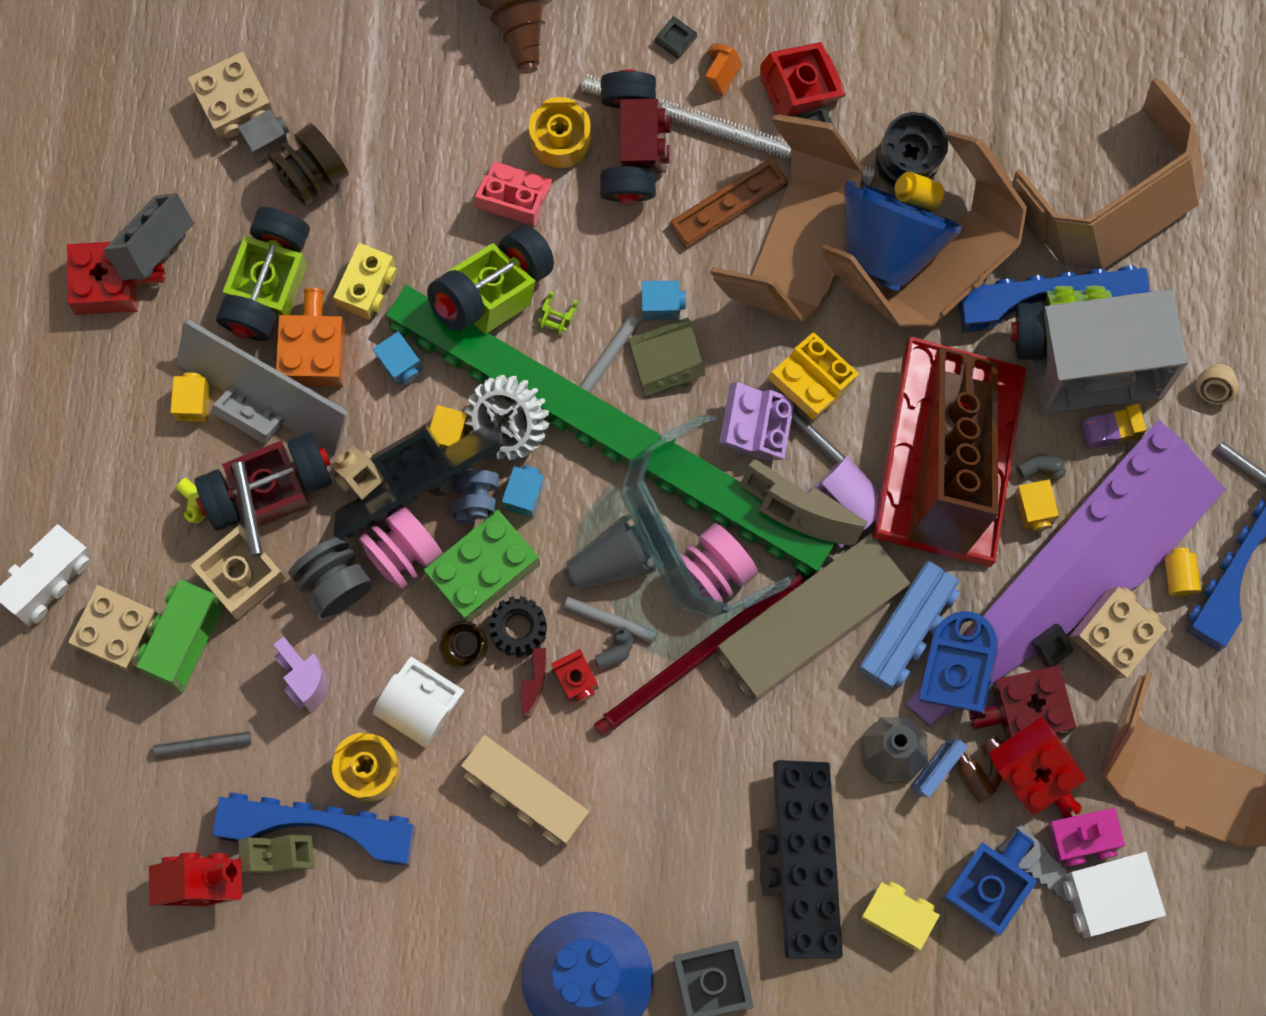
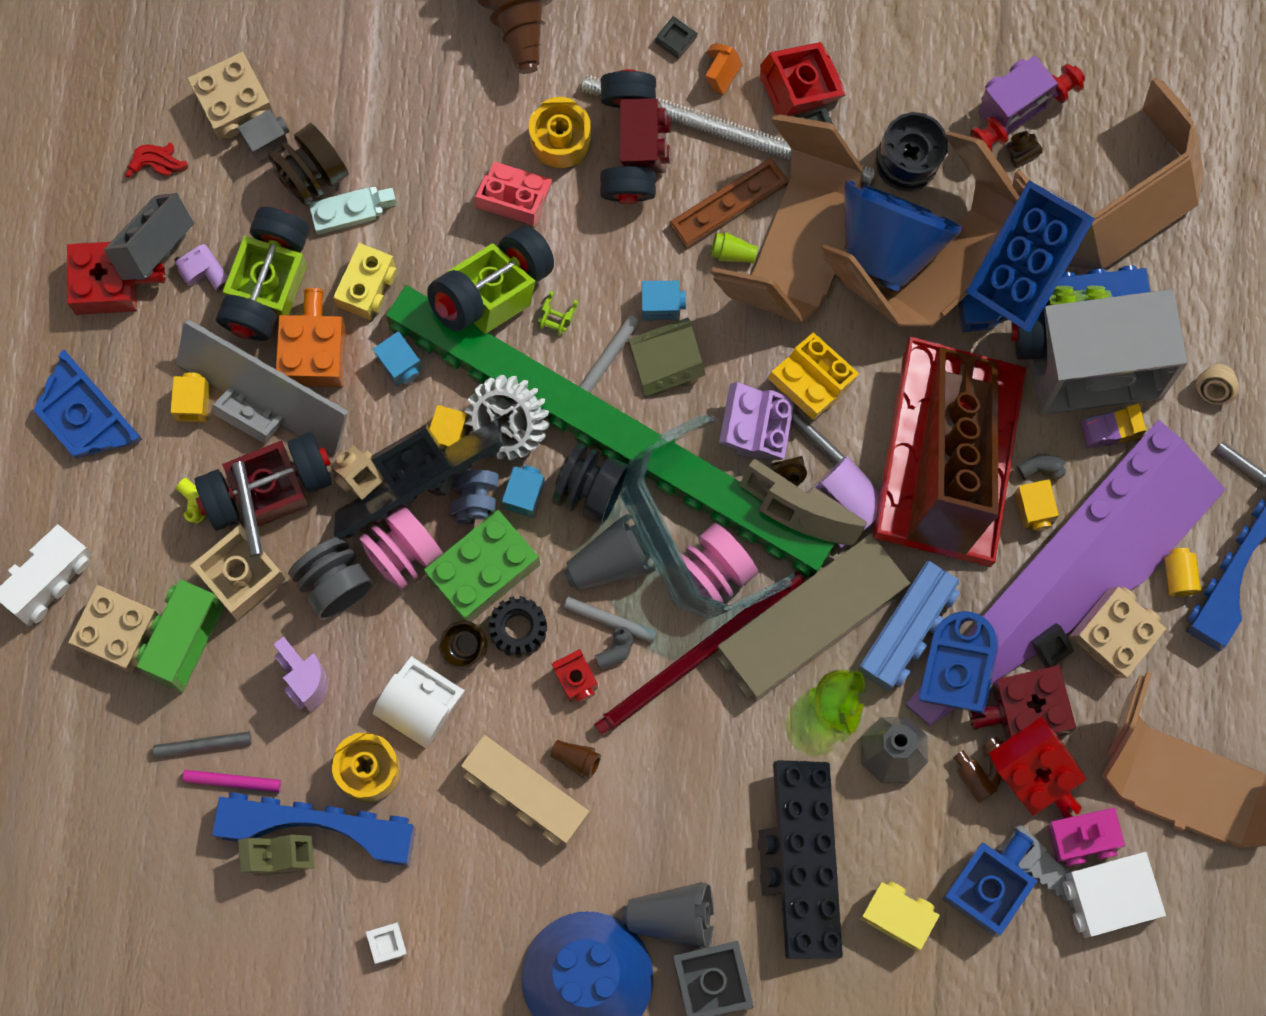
(81, 412): none -> blue wing
(158, 158): none -> red piece
(195, 880): red brick -> none
(201, 264): none -> lavender piece
(232, 781): none -> dark pink bar
(350, 208): none -> light aqua hinge
(386, 943): none -> white plate
(532, 689): dark red slope -> none
(577, 758): none -> reddish brown cone
(590, 483): none -> black wheel
(673, 915): none -> dark grey cone
(732, 249): none -> lime cone
(791, 470): none -> dark brown plate
(837, 700): none -> clear neon green cylinder
(919, 191): yellow brick -> none
(938, 767): medium blue tile -> none
(1021, 96): none -> medium lavender brick
(1023, 148): none -> dark brown plate
(1030, 255): none -> blue slope

